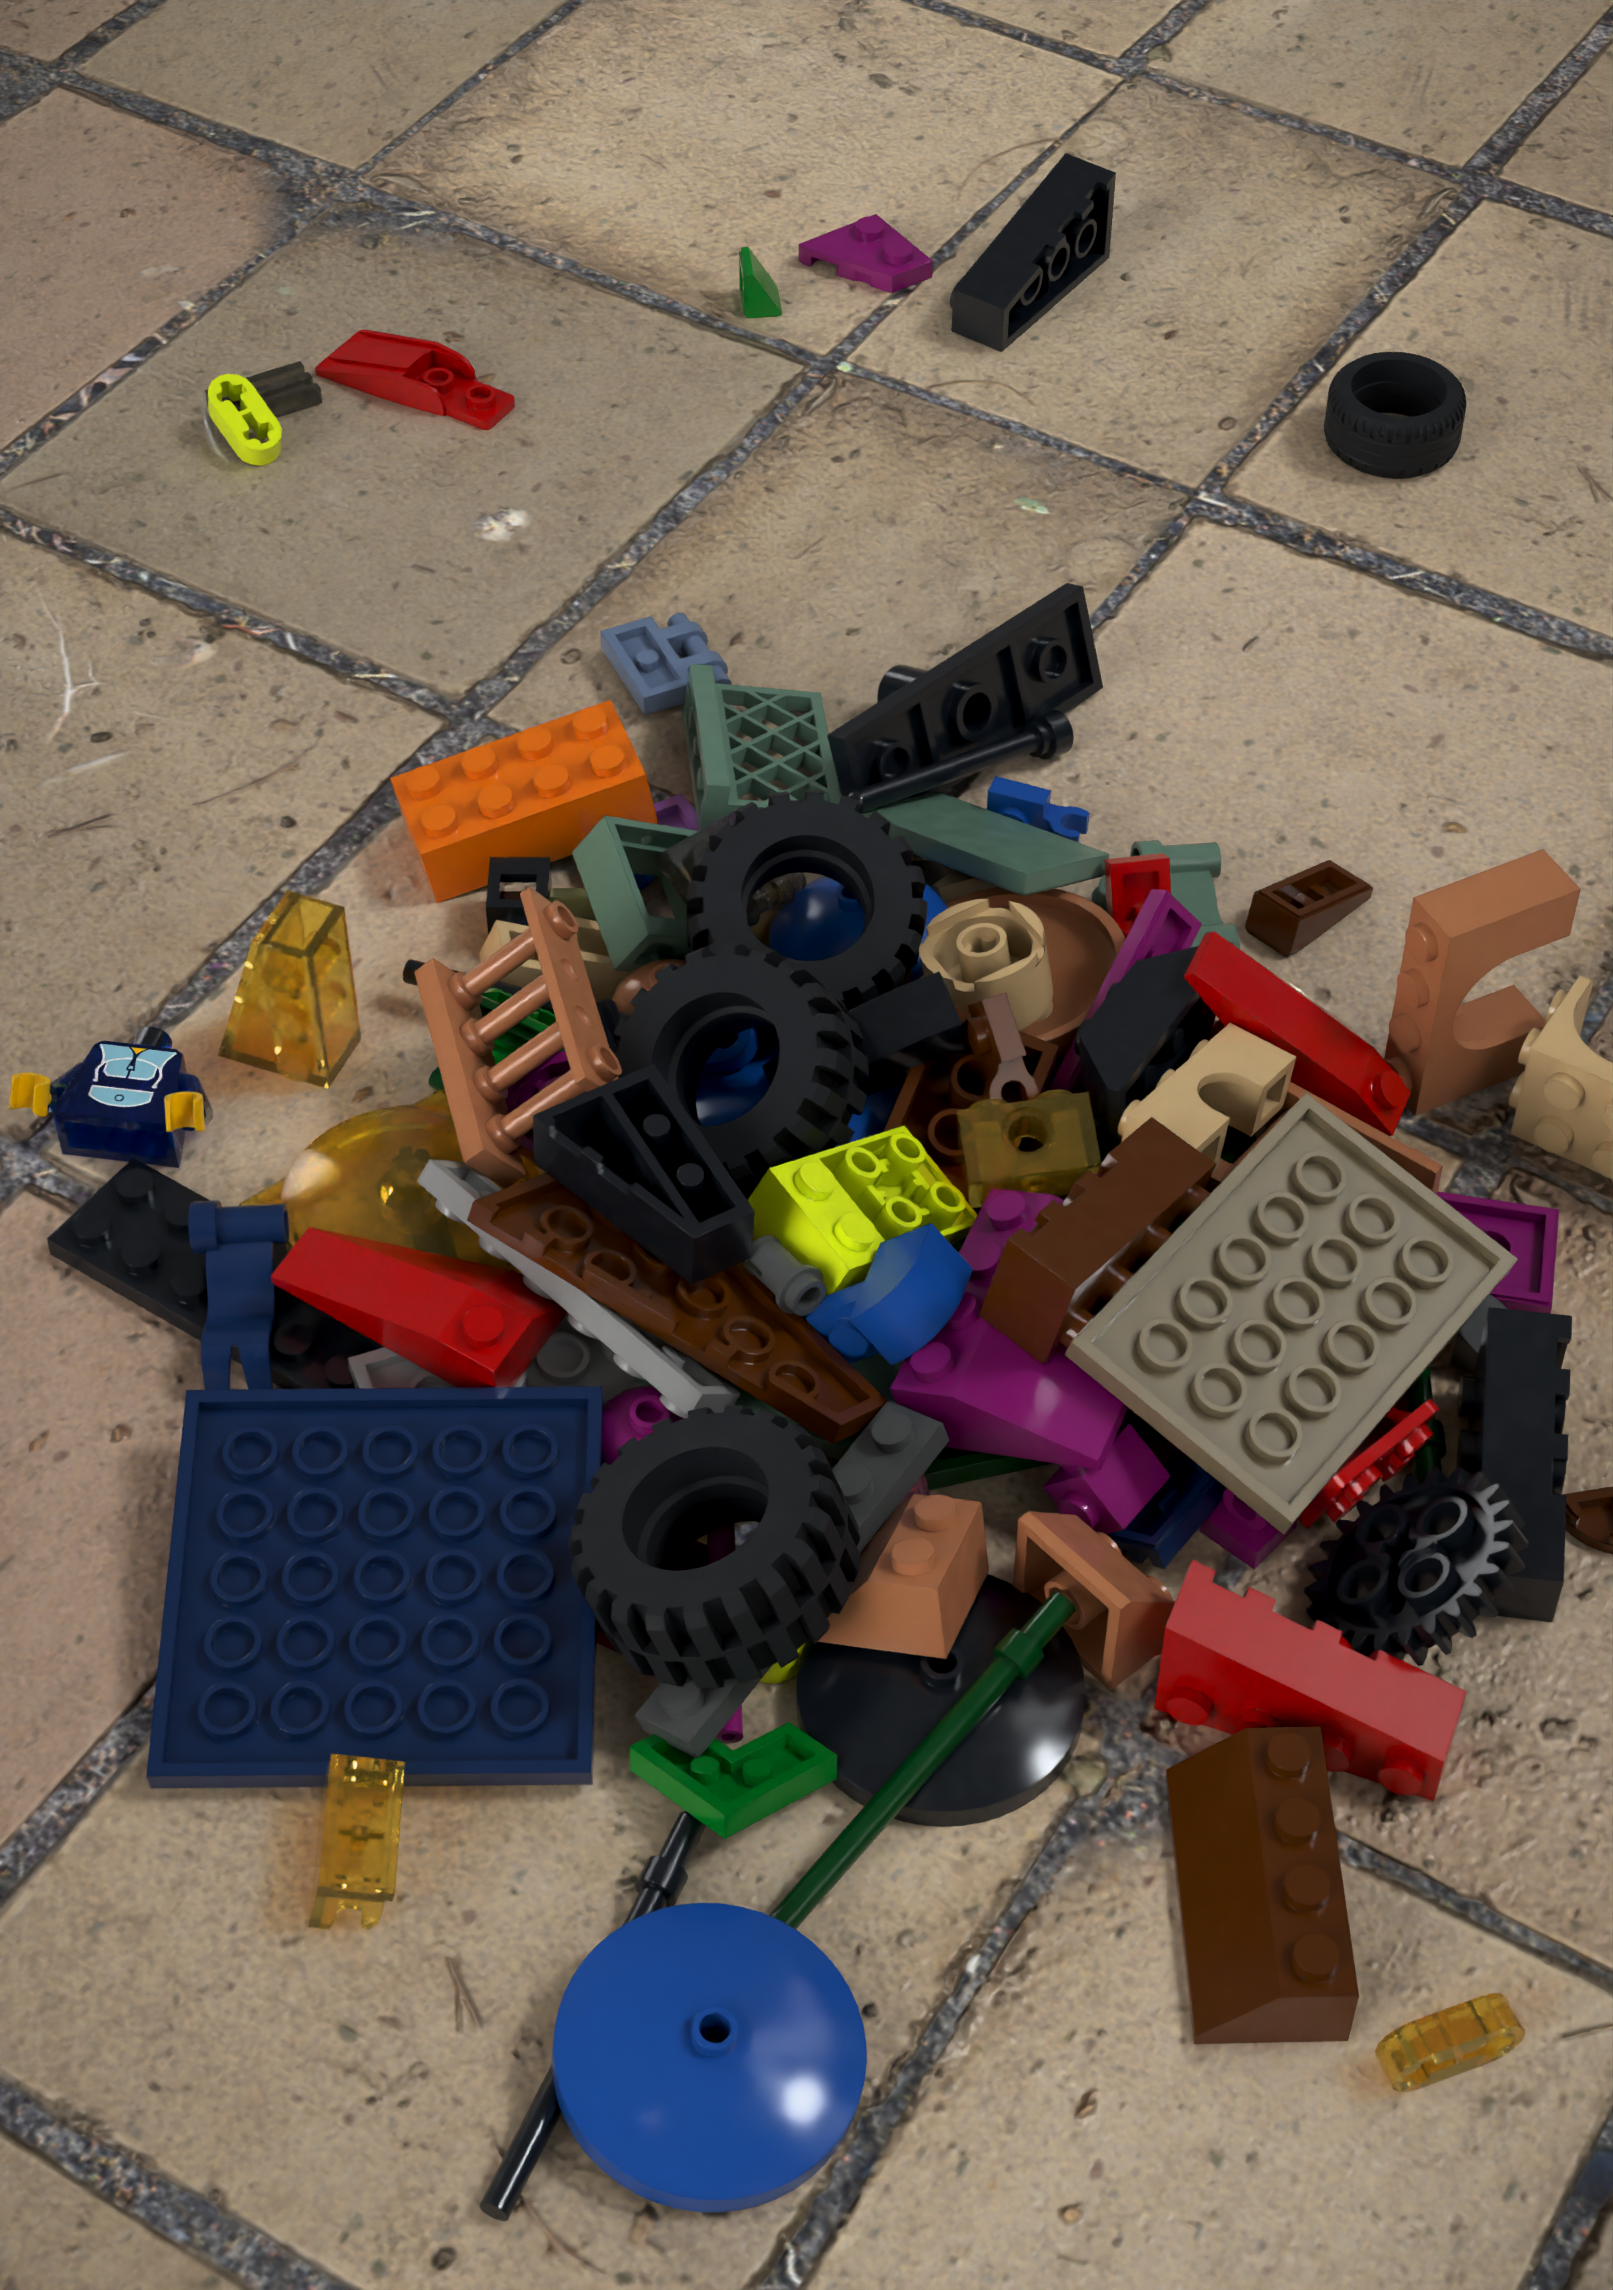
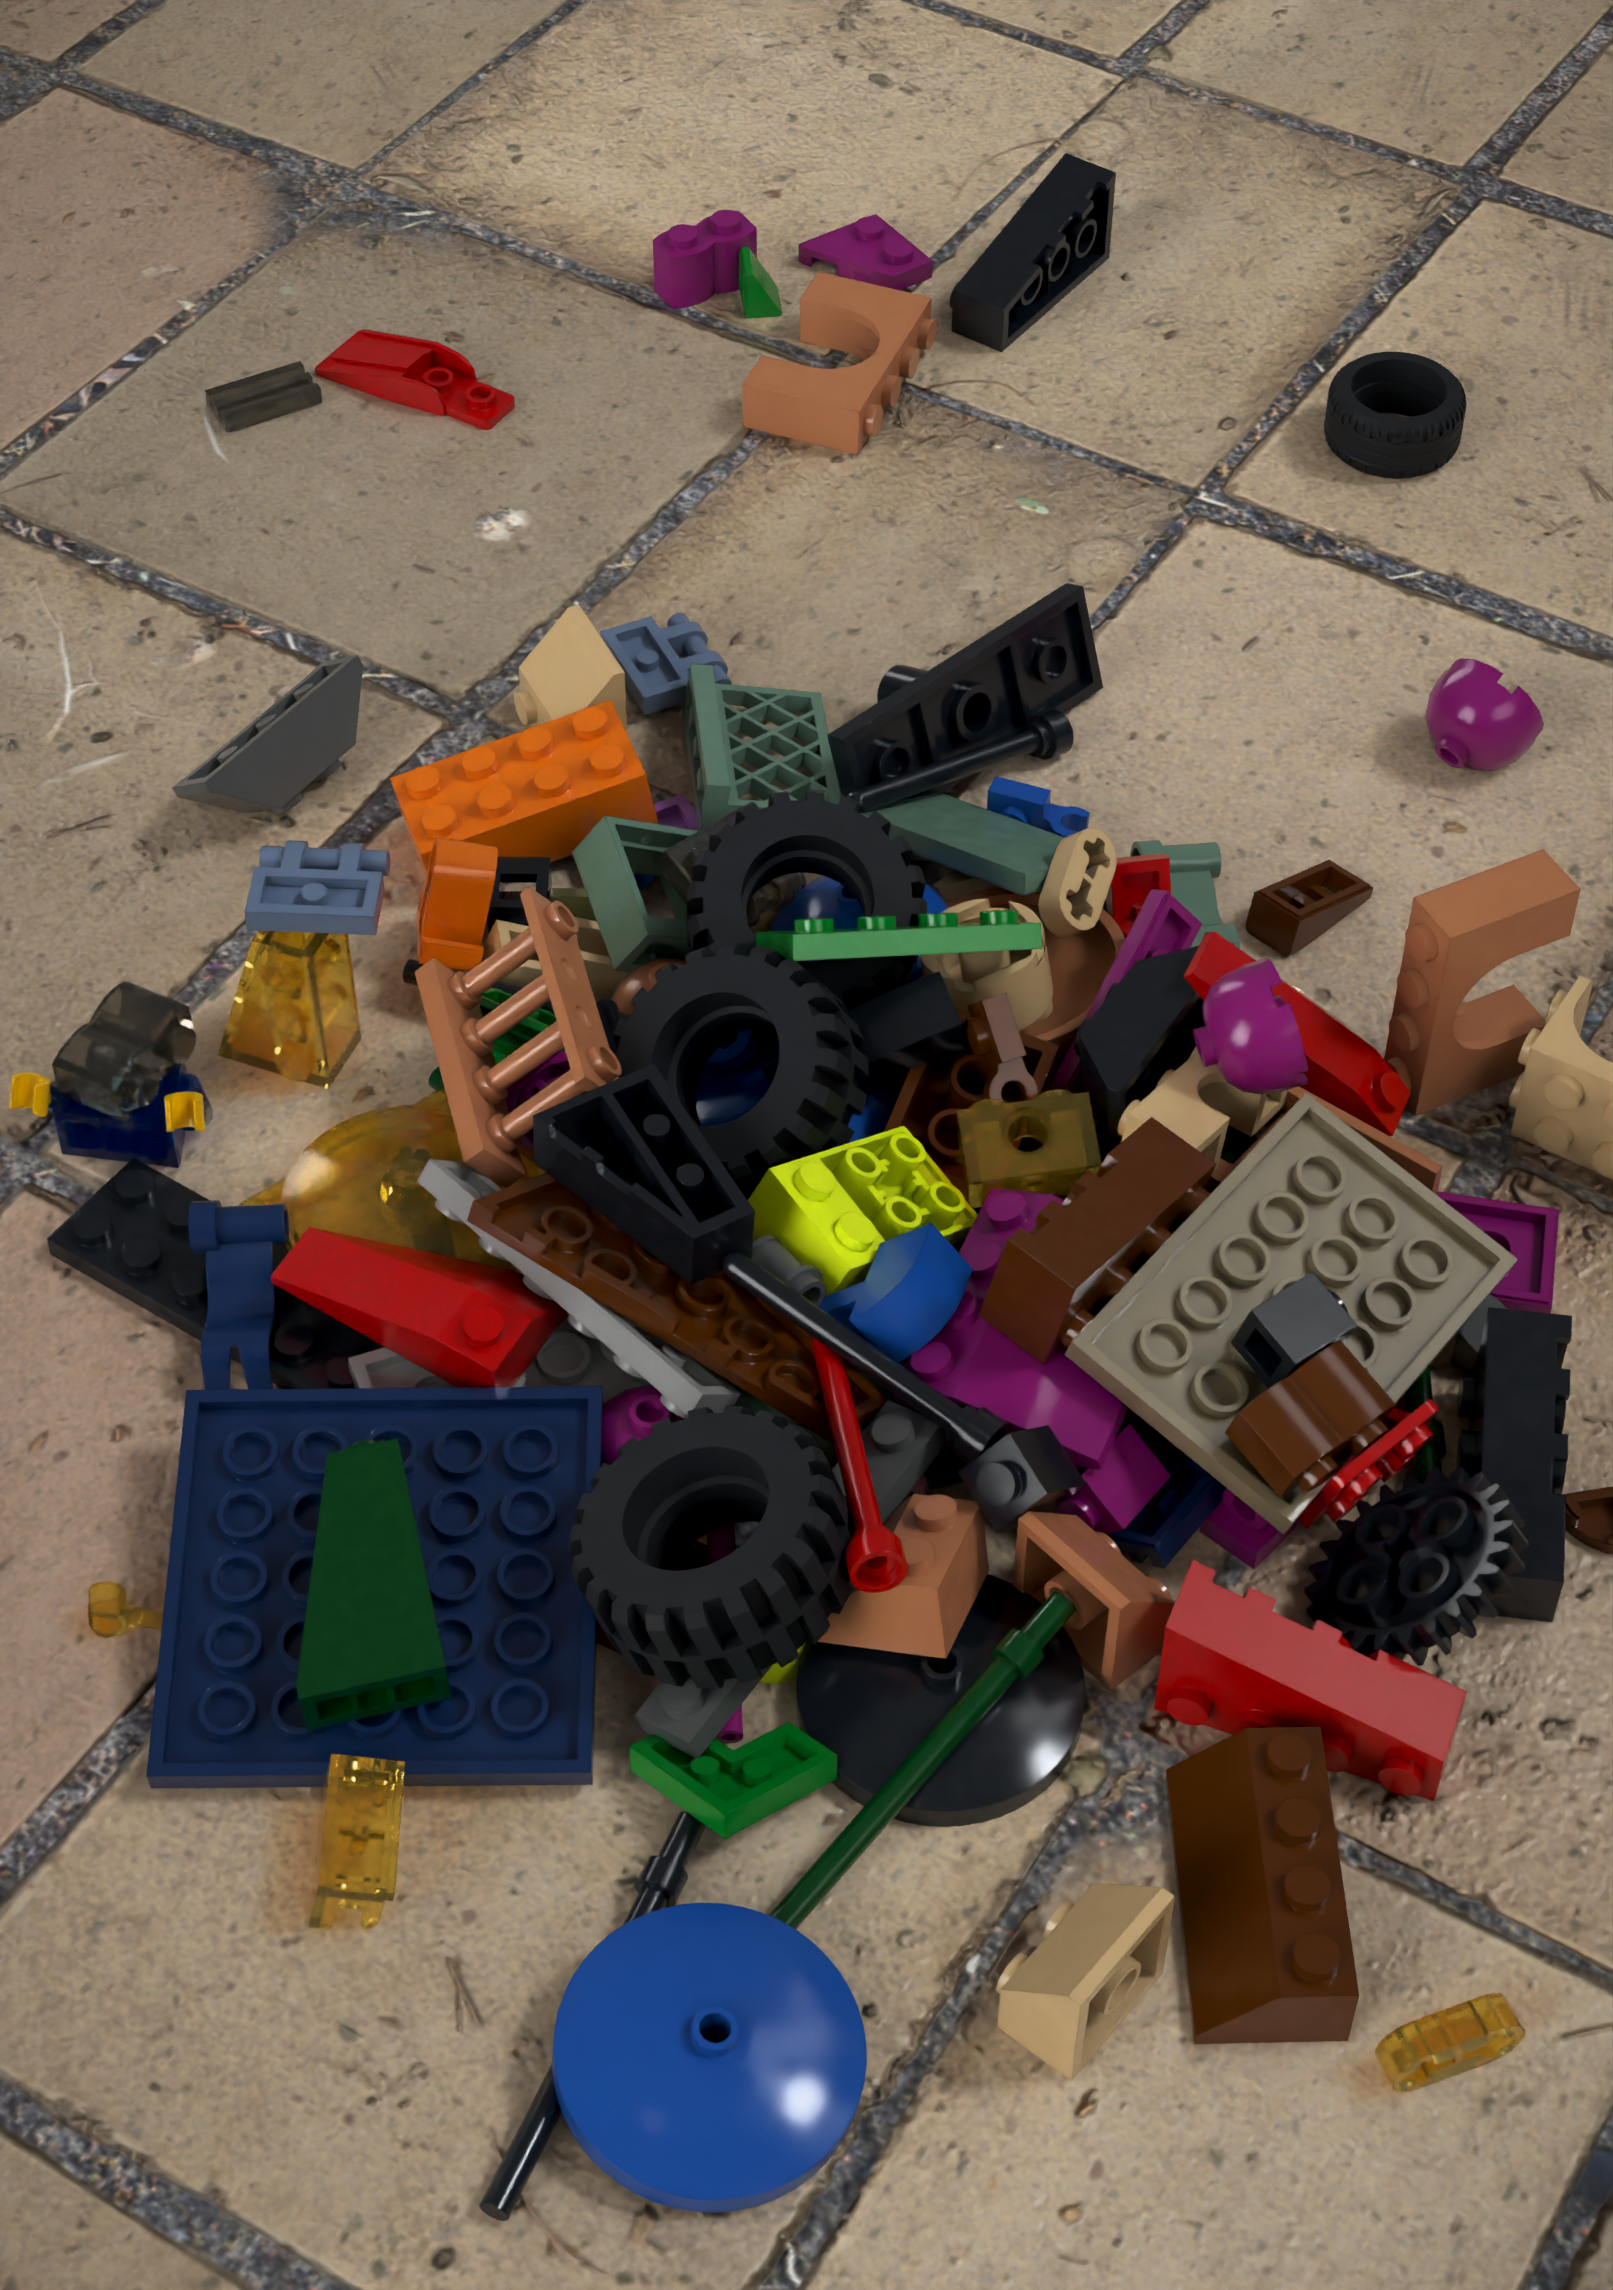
(111, 1615): none -> clear yellow hand
(124, 1051): none -> clear smoke brick
(236, 424): neon yellow beam -> none
(284, 746): none -> dark grey wedge
(317, 889): none -> sand blue plate
(369, 1603): none -> dark green slope
(455, 903): none -> orange pin
(569, 673): none -> tan slope
(702, 258): none -> magenta brick
(846, 403): none -> nougat arch
(874, 1553): none -> red piece
(881, 937): none -> green wing
(966, 1428): none -> black piece
(1021, 1475): none -> black brick
(1069, 877): none -> tan beam
(1086, 1973): none -> tan slope
(1251, 1032): none -> magenta cylinder
(1292, 1329): none -> black brick
(1311, 1420): none -> reddish brown brick
(1479, 719): none -> magenta cylinder

